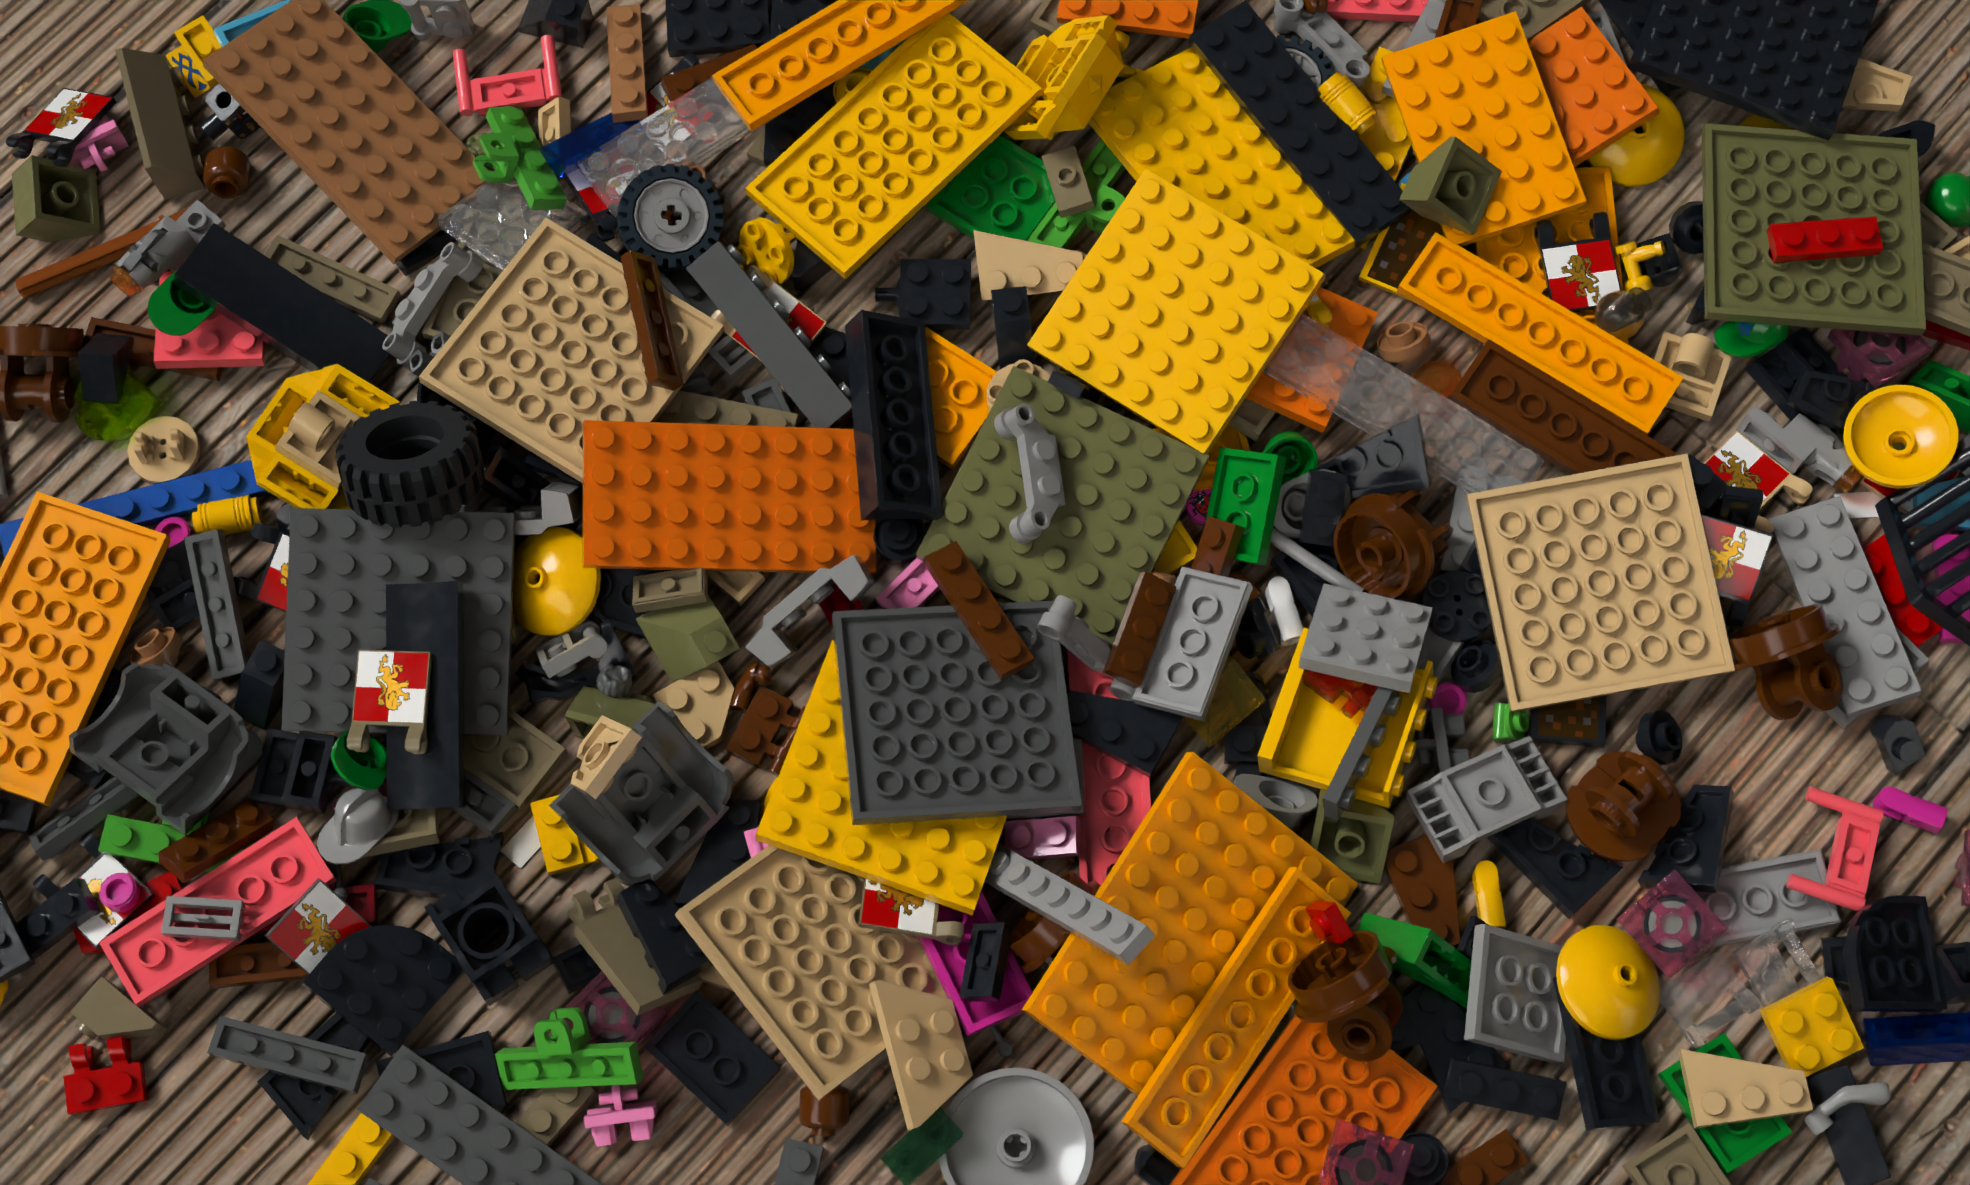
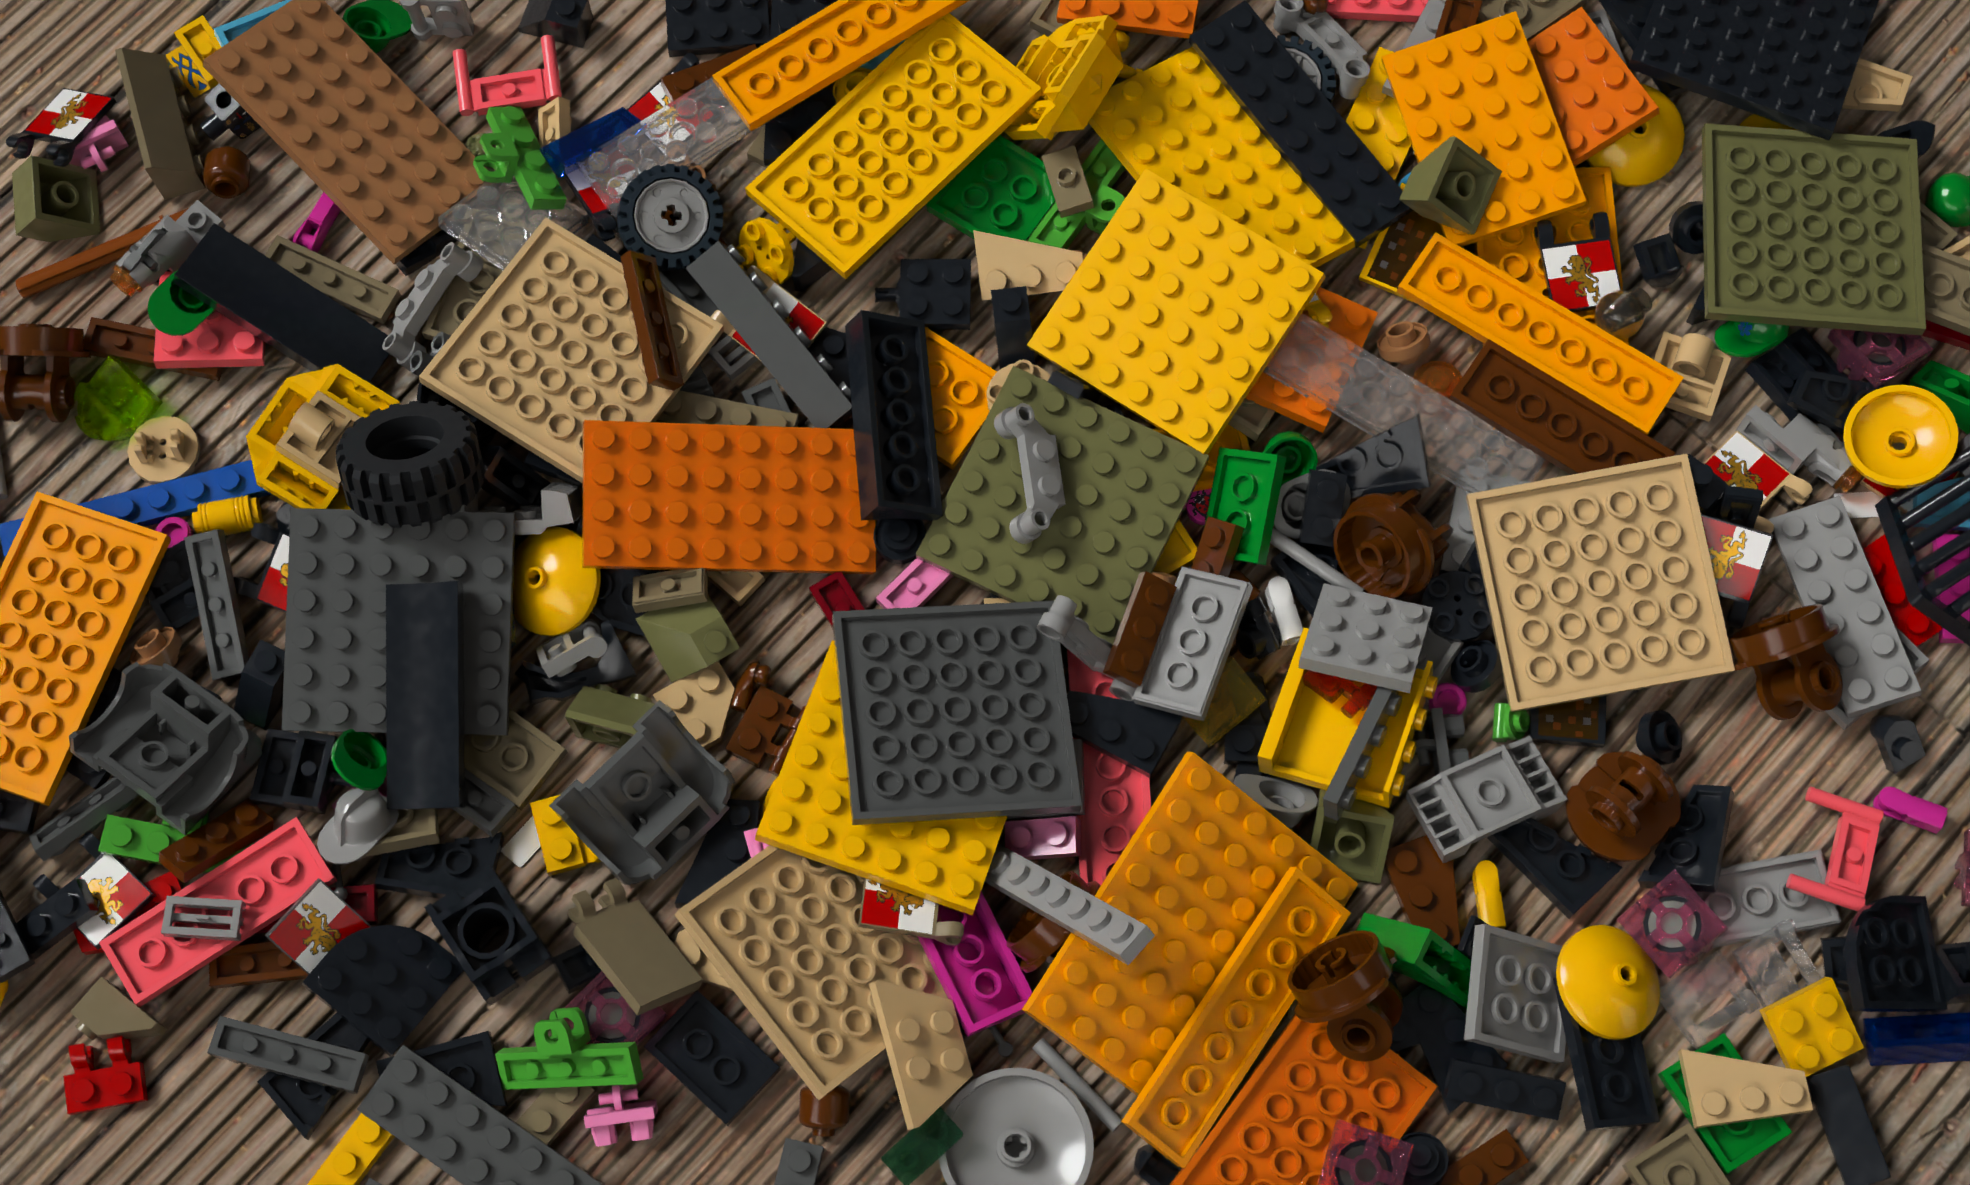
(104, 367): black slope -> none
(119, 892): dark pink tile -> none
(321, 219): none -> dark pink bar
(391, 692): flag -> none
(602, 755): tan plate -> none
(614, 680): dark grey piece -> none
(627, 63): medium nougat plate -> none
(664, 938): black wing -> none
(771, 642): light grey plate -> none
(978, 610): reddish brown plate -> none
(986, 962): black plate -> none
(1077, 1084): none -> light grey bar
(1328, 922): red plate -> none
(1348, 102): yellow head -> none
(1631, 256): yellow piece -> none
(1824, 239): red plate -> none
(1871, 1093): light grey piece -> none

